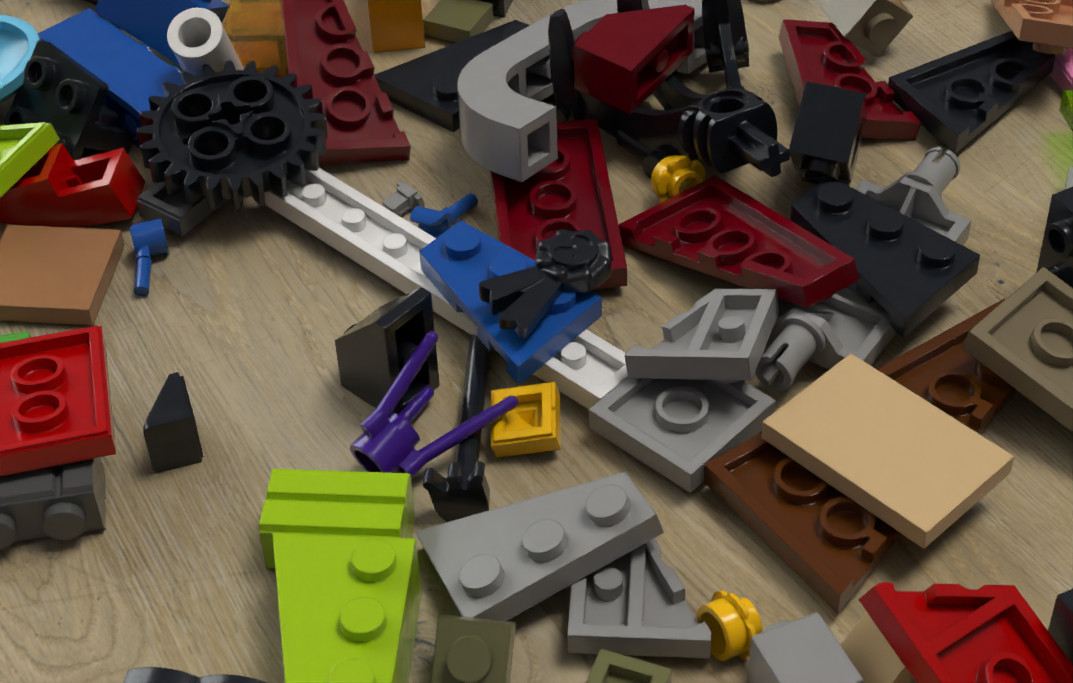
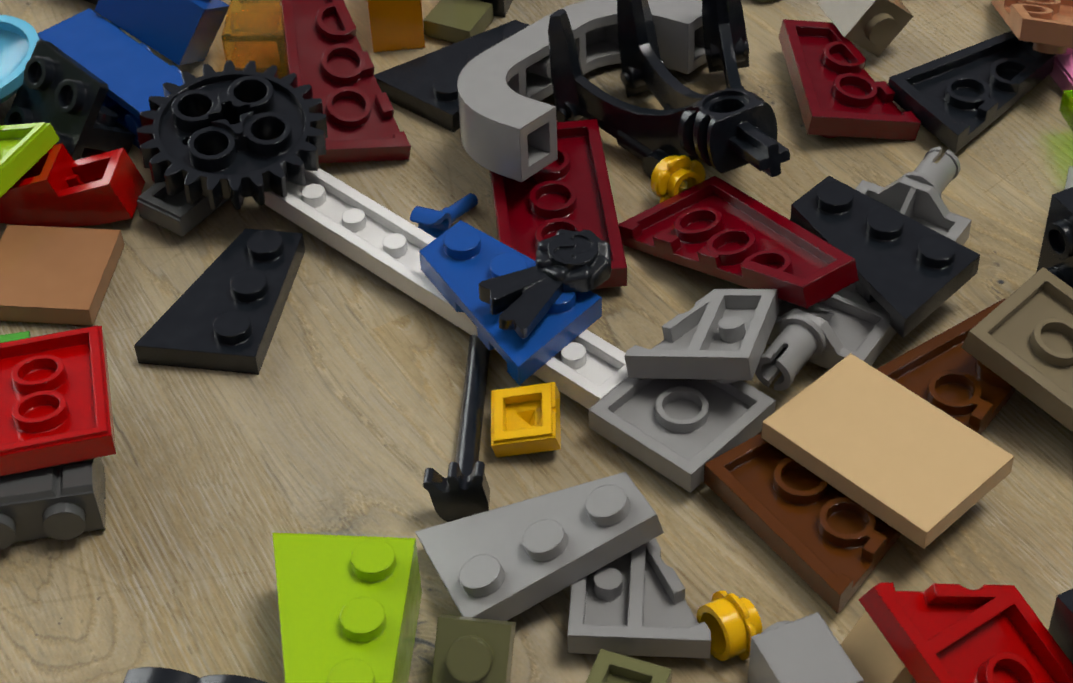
(148, 241): blue hand -> none
(172, 428): black slope -> none
(201, 39): white brick -> none
(230, 309): none -> black wing
(336, 505): lime brick -> none
(381, 344): black slope -> none
(390, 439): dark purple plant -> none
(403, 200): light grey piece -> none
(632, 54): dark red slope -> none
(828, 132): black brick -> none

